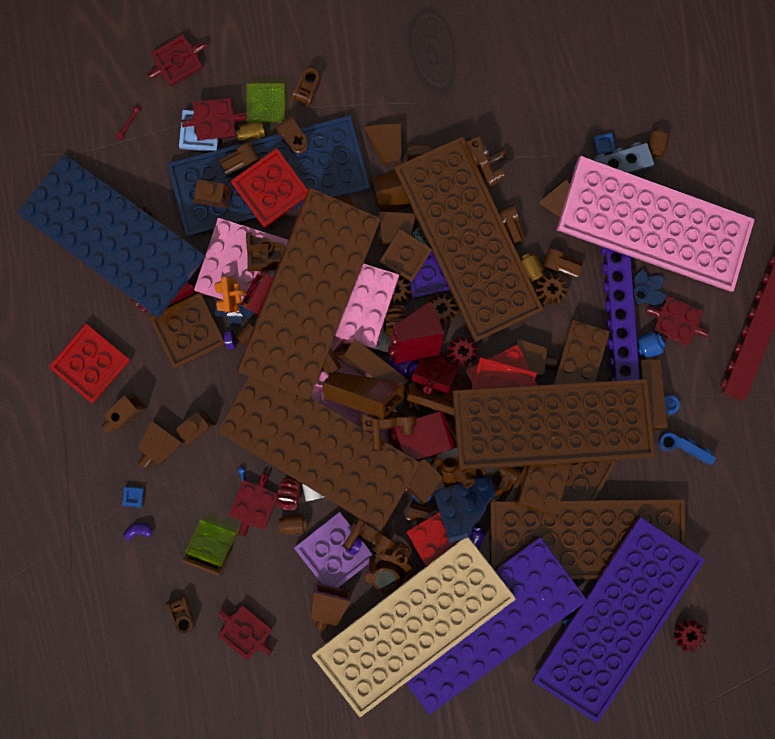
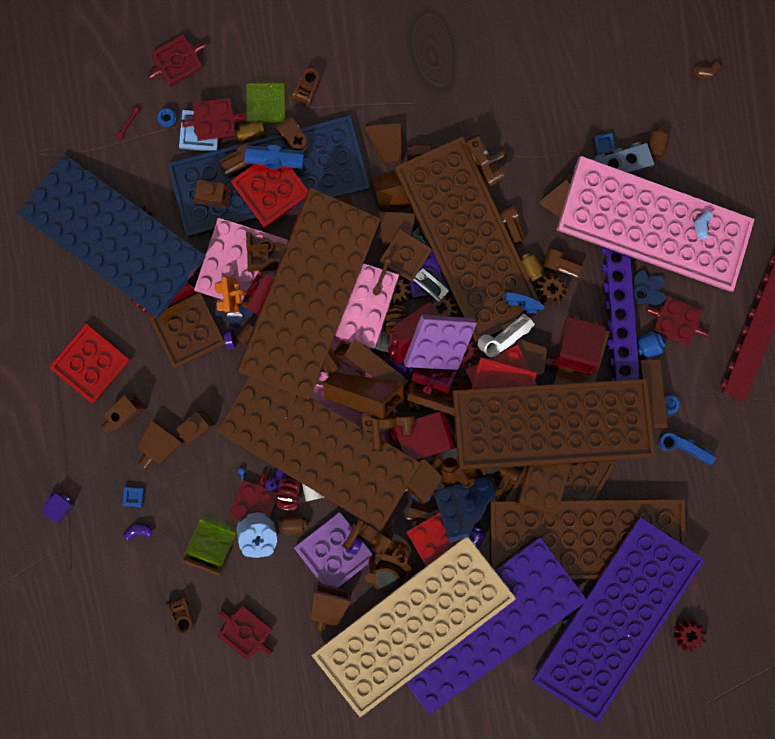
(57, 506): none -> dark purple brick
(166, 111): none -> blue plate
(256, 535): none -> light blue brick
(273, 156): none -> blue piece
(273, 482): none -> dark purple arm
(376, 291): none -> reddish brown hinge
(430, 284): none -> sticker
(439, 342): none -> medium lavender plate
(506, 337): none -> white plate
(527, 303): none -> blue slope
(580, 345): none -> dark red slope
(701, 225): none -> light blue arm
(707, 72): none -> reddish brown arm

